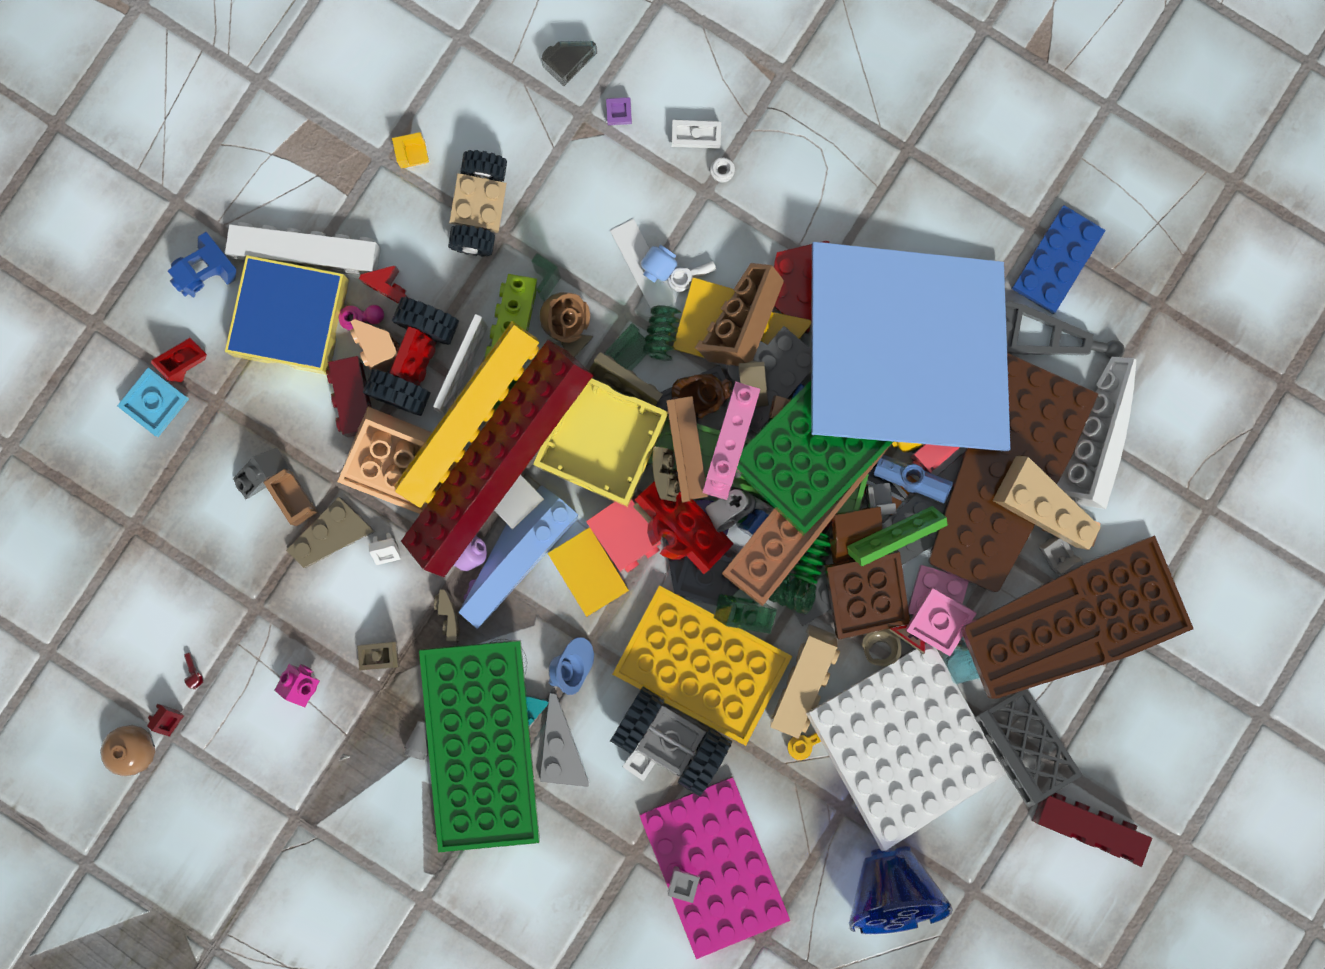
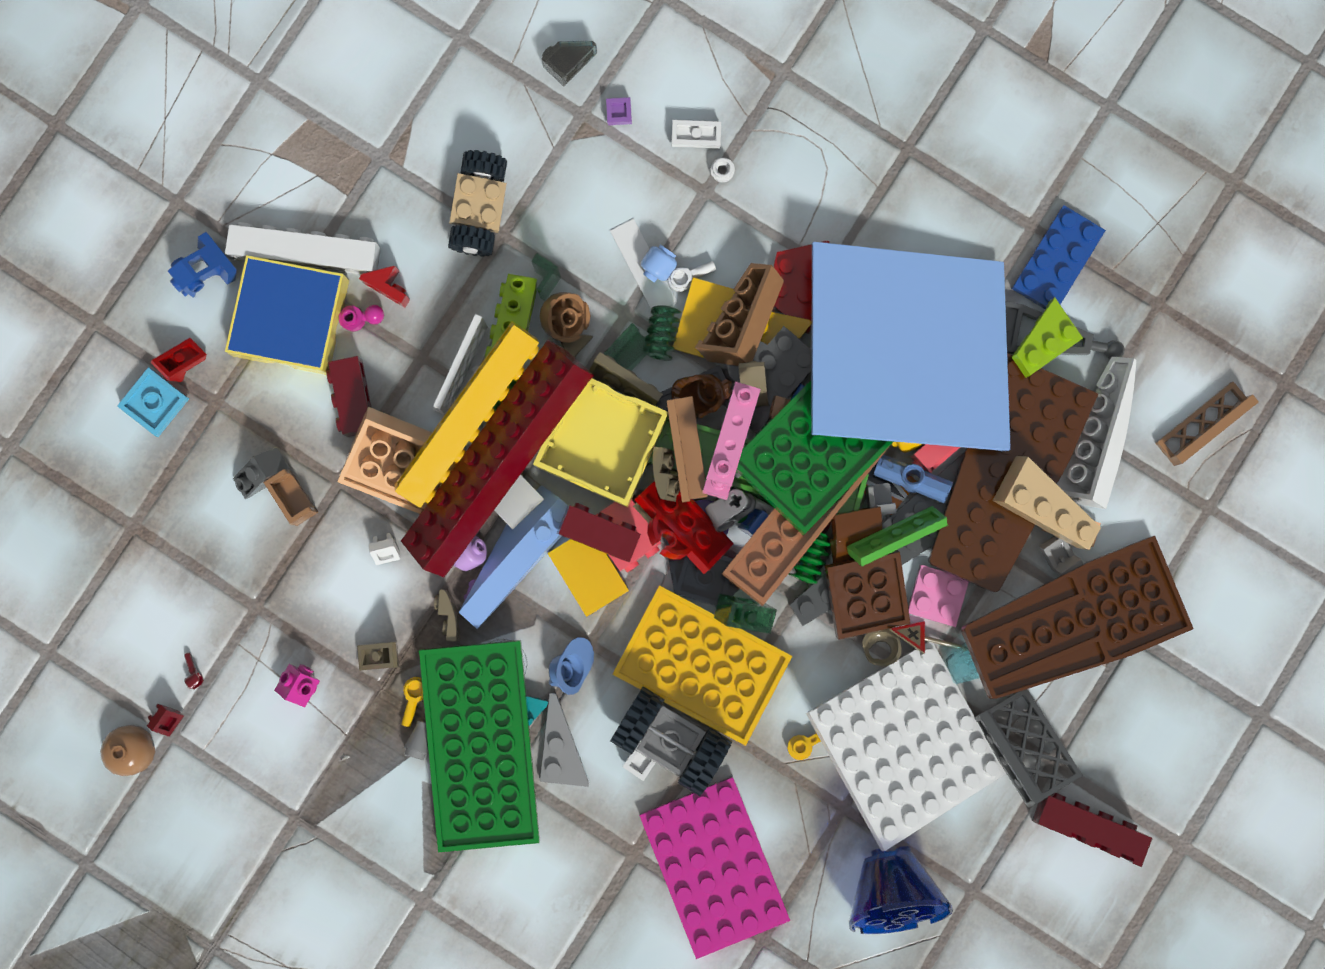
(330, 532): dark tan wing -> none
(377, 344): light nougat slope -> none
(410, 150): yellow panel -> none
(414, 693): none -> yellow plate
(424, 329): black plate -> none
(599, 532): none -> dark red brick
(683, 885): light grey panel -> none
(795, 595): clear green piece -> none
(805, 682): tan wedge -> none
(940, 621): bright pink plate -> none
(1046, 340): none -> lime wing
(1210, 432): none -> medium nougat fence

